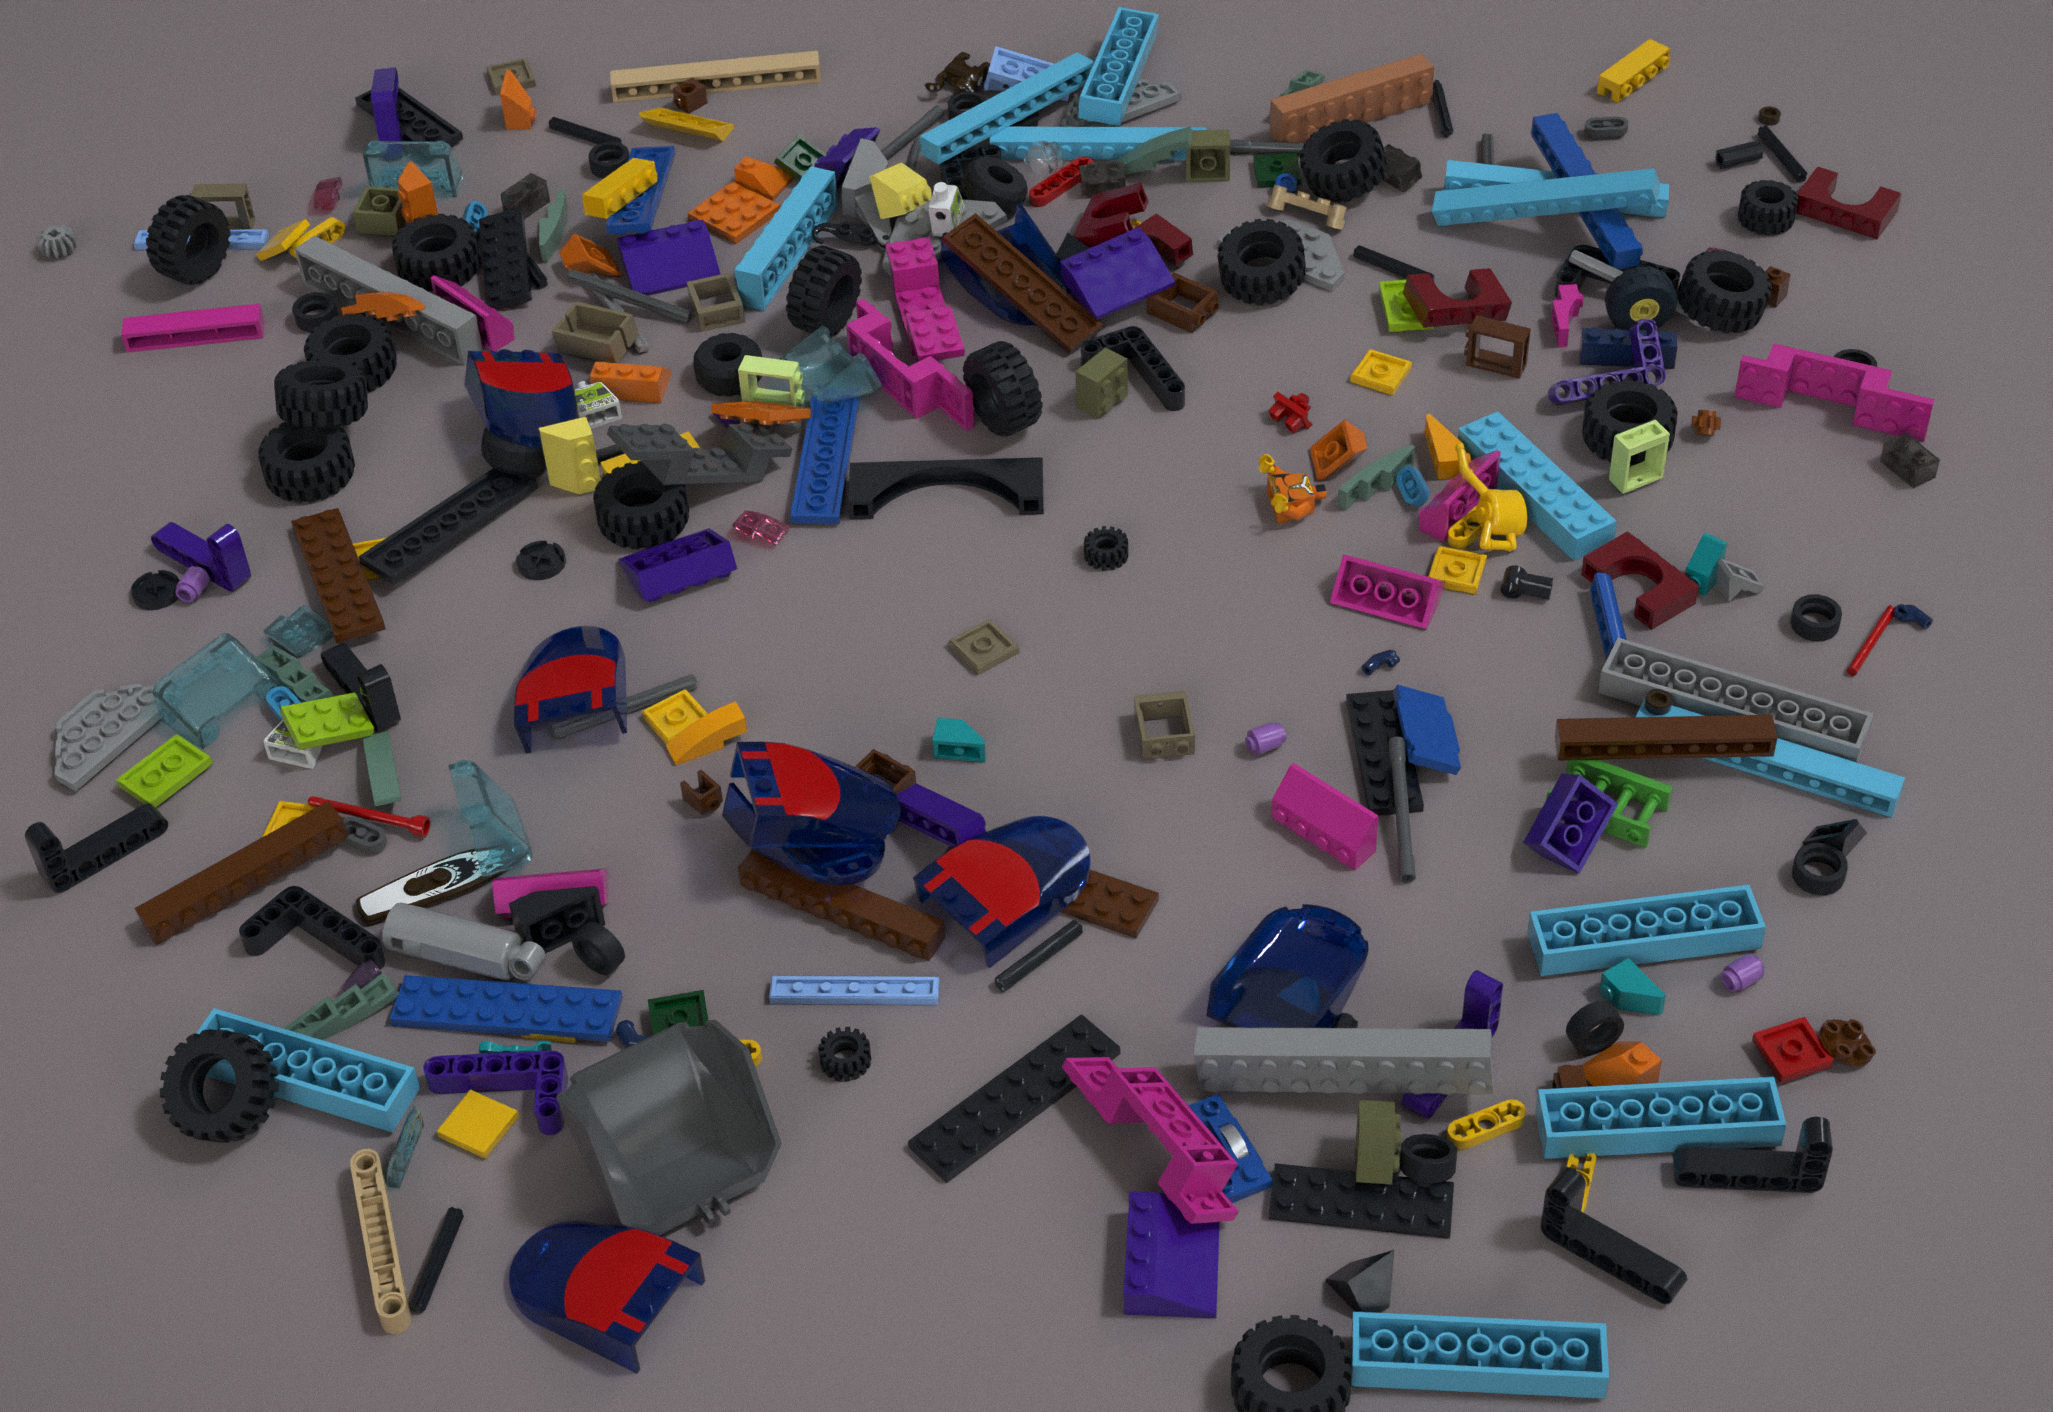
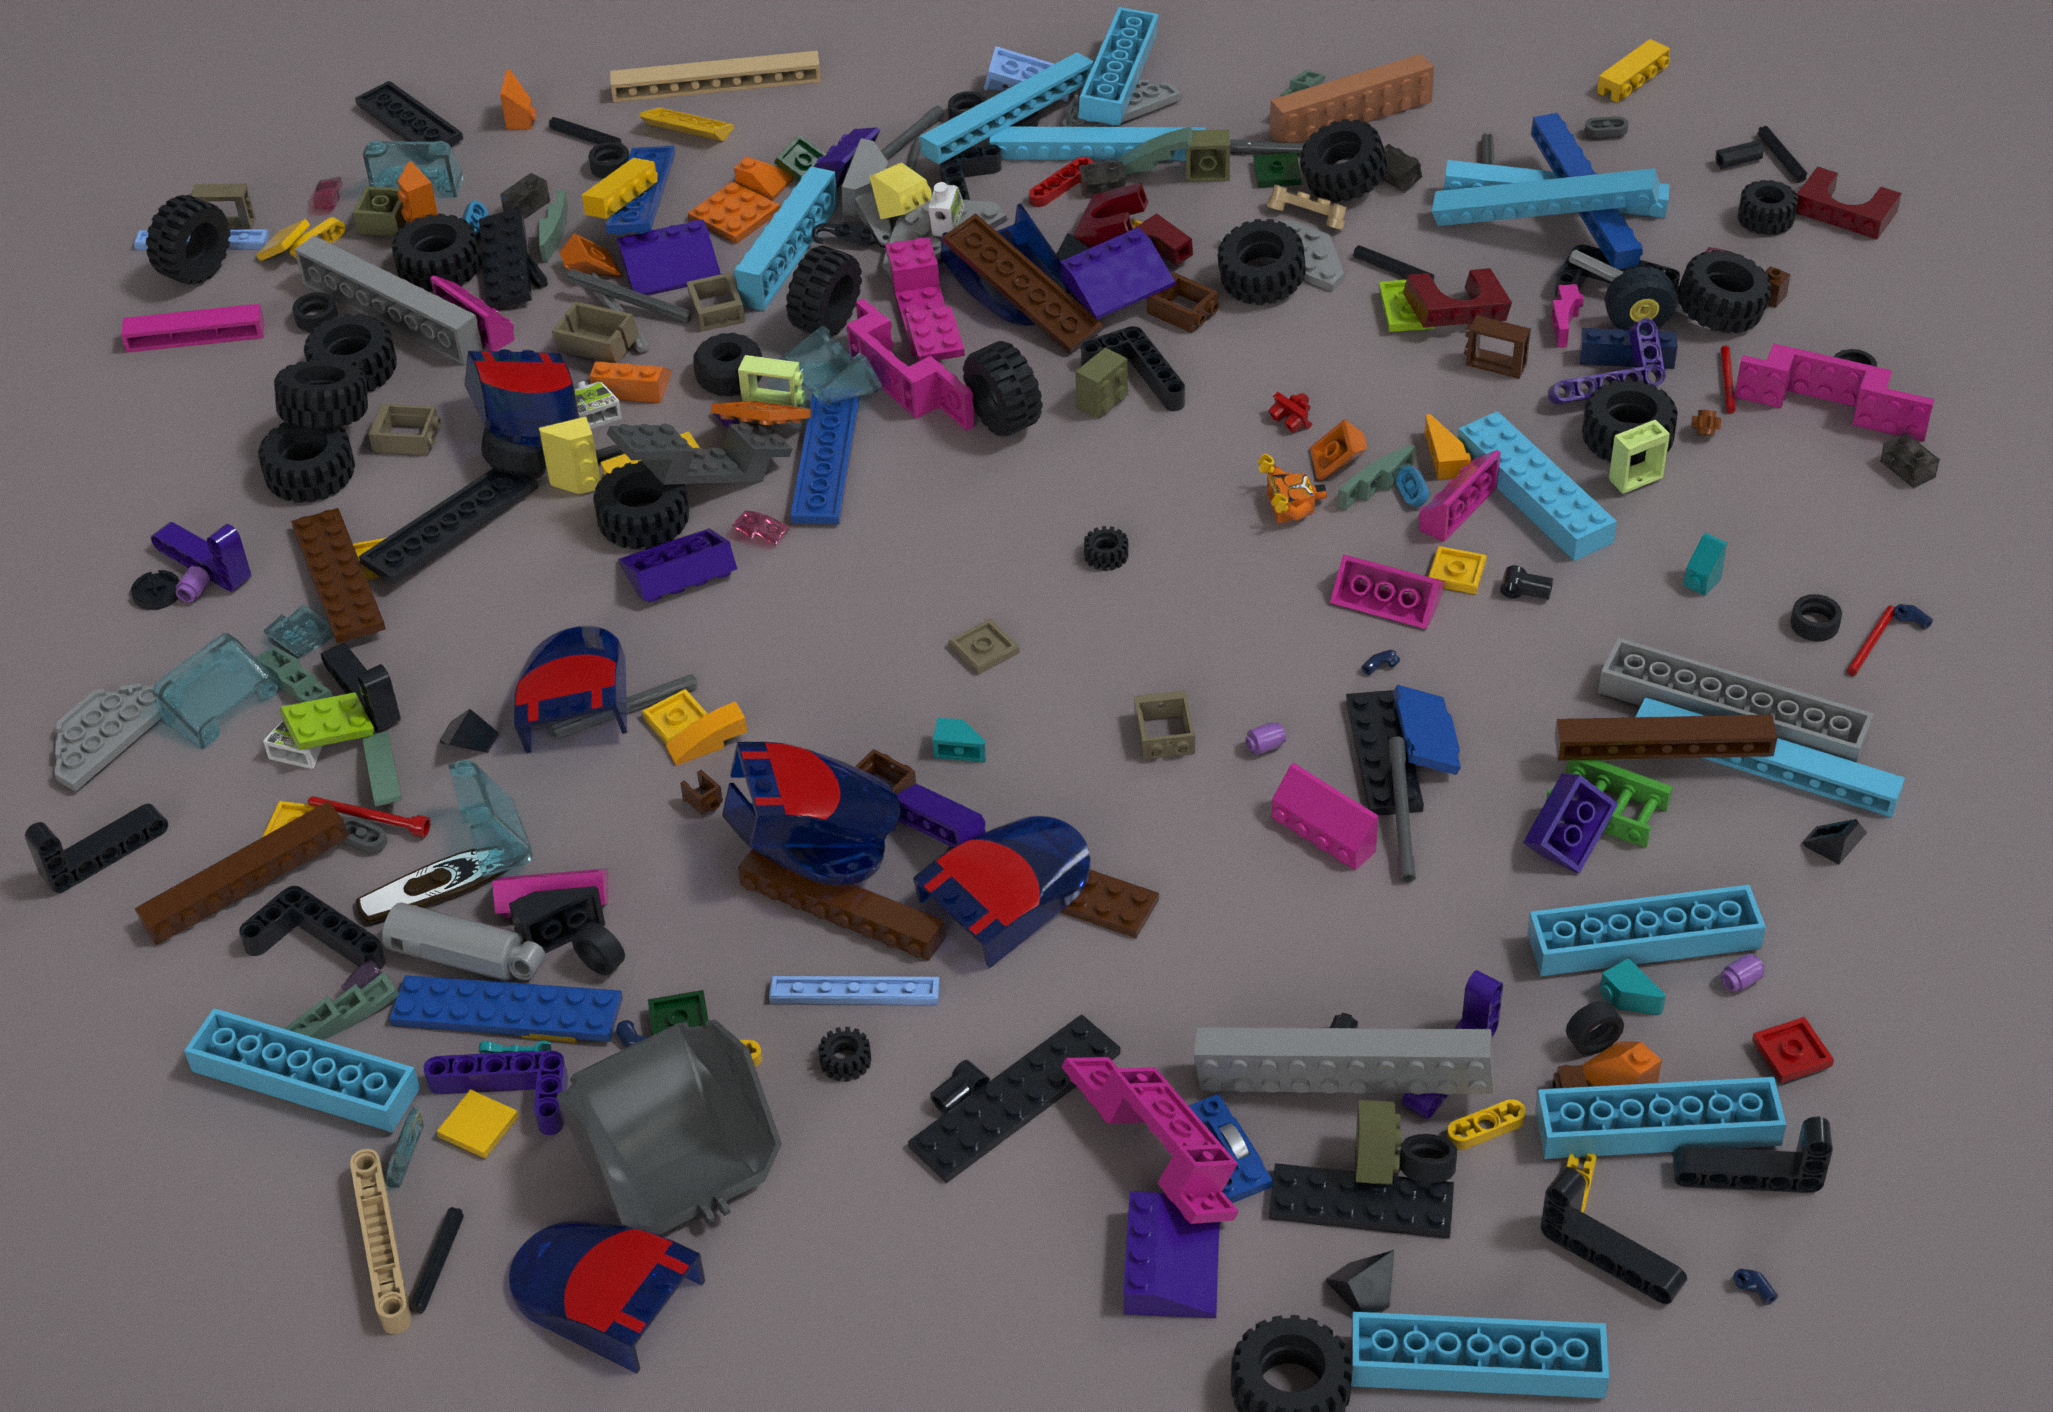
(56, 241): light grey gear -> none
(164, 771): lime plate -> none
(186, 1079): black tyre -> none
(280, 697): dark azure plate -> none
(384, 100): dark purple beam -> none
(384, 305): orange slope -> none
(404, 415): none -> dark tan window
(470, 732): none -> black slope
(519, 68): dark tan tile -> none
(541, 560): black tile -> none
(690, 96): reddish brown brick -> none
(878, 483): black arch -> none
(960, 75): dark brown animal -> none
(964, 1082): none -> black piece
(994, 182): black tyre -> none
(1038, 955): black axle -> none
(1044, 159): clear piece -> none
(1288, 181): blue tile -> none
(1291, 971): clear blue windscreen -> none
(1381, 372): yellow tile -> none
(1441, 109): black axle -> none
(1471, 533): yellow beam -> none
(1497, 510): yellow piece -> none
(1606, 611): blue brick -> none
(1631, 556): dark red arch -> none
(1658, 702): dark brown tile -> none
(1727, 379): none -> red bar
(1733, 578): light grey slope -> none
(1755, 1282): none -> dark blue arm
(1769, 115): dark brown tile -> none
(1819, 853): black tyre -> none
(1847, 1042): reddish brown dish -> none

